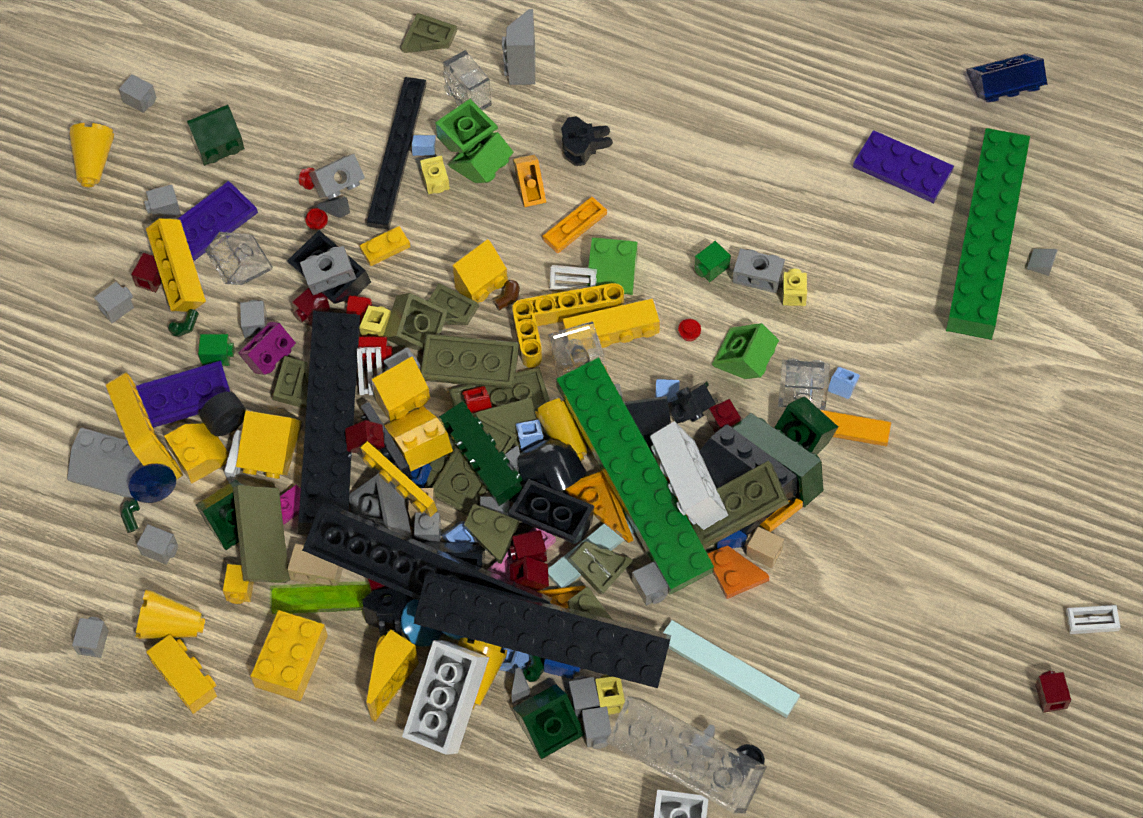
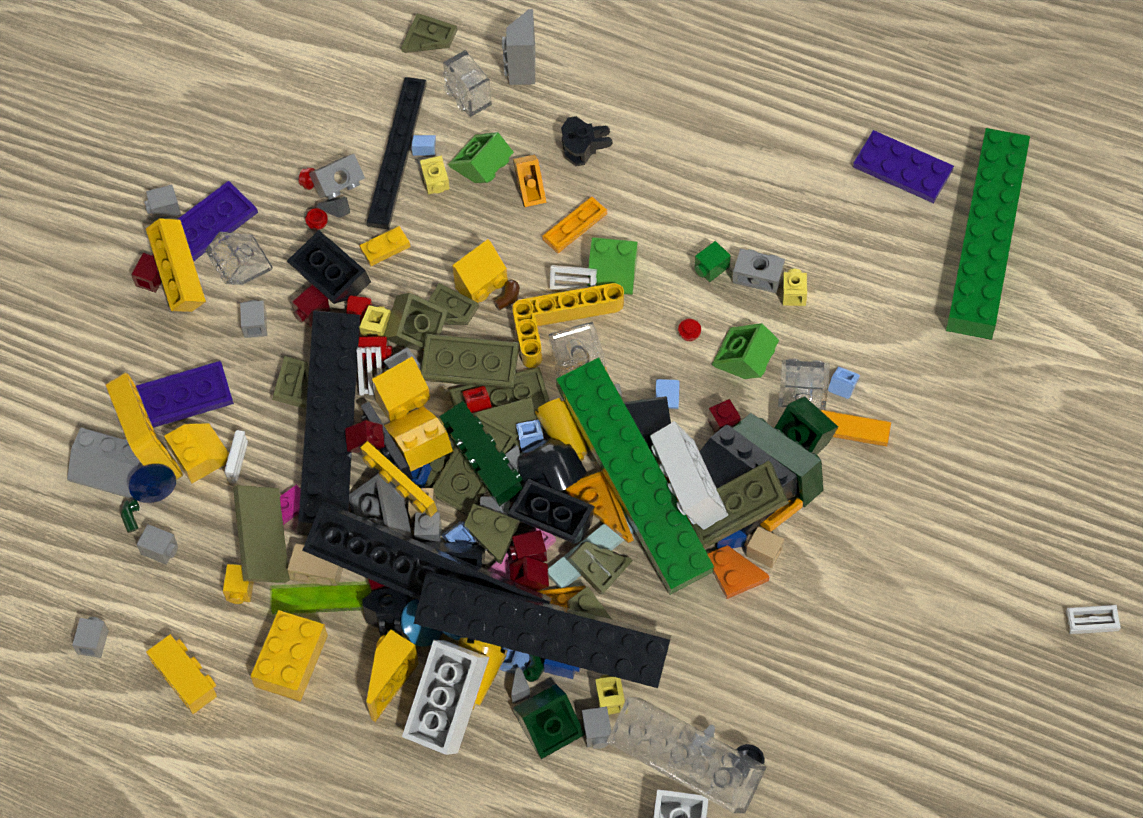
(90, 151): yellow cone -> none
(114, 302): light grey brick -> none
(137, 93): light grey brick -> none
(163, 616): yellow cone -> none
(185, 327): dark green arm -> none
(215, 135): dark green slope -> none
(215, 348): green brick -> none
(220, 515): dark green slope -> none
(223, 413): black tyre -> none
(267, 348): magenta brick -> none
(267, 444): yellow slope -> none
(338, 274): light grey brick -> none
(464, 127): bright green slope -> none
(583, 694): light grey brick -> none
(621, 322): yellow brick -> none
(650, 584): light grey brick -> none
(691, 403): black hinge -> none
(731, 669): light aqua tile -> none
(1008, 77): clear blue slope -> none
(1042, 260): light grey slope -> none
(1053, 691): dark red brick -> none

